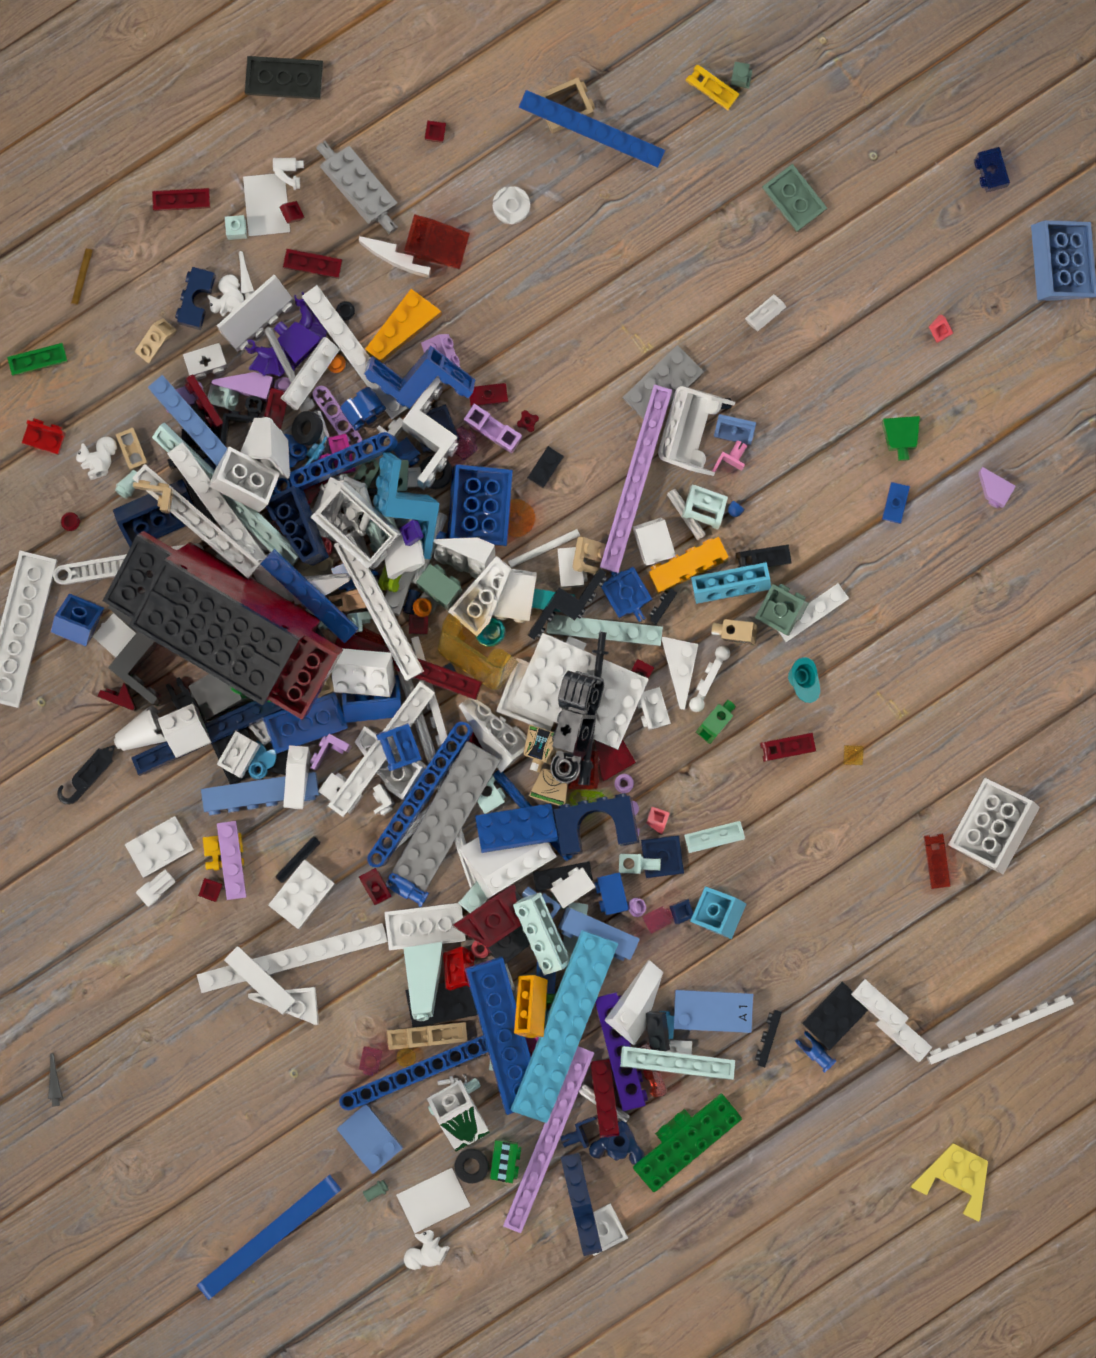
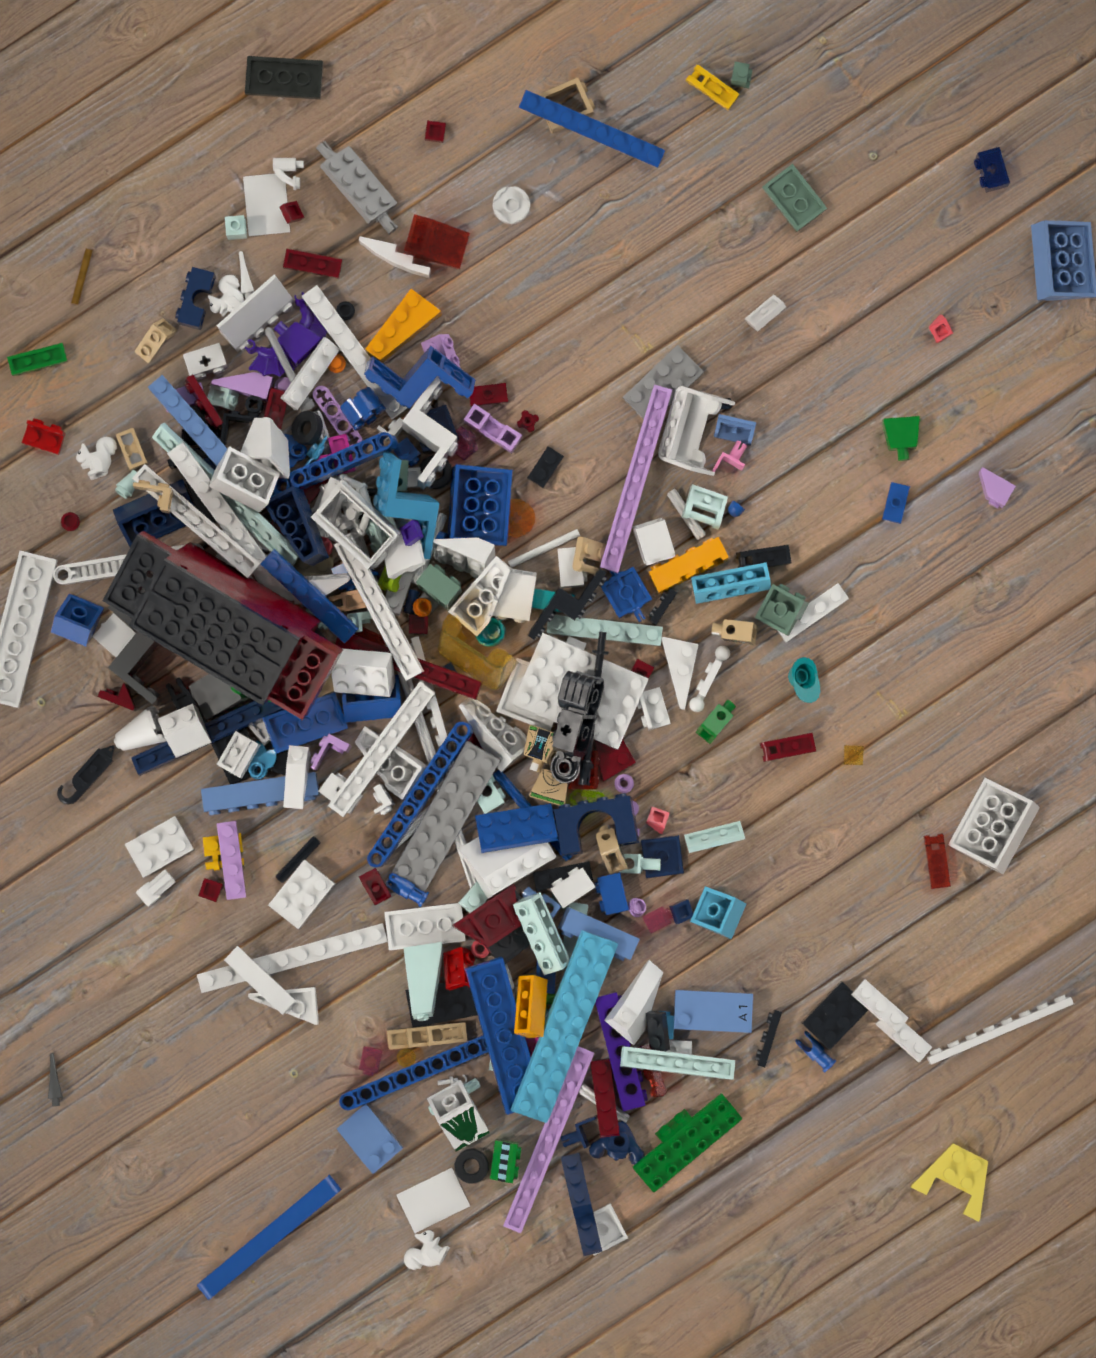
(181, 199): dark red plate -> none
(362, 472): sand green beam -> none
(376, 1190): sand green pin -> none
(405, 744): blue plate -> none
(607, 845): none -> tan torso

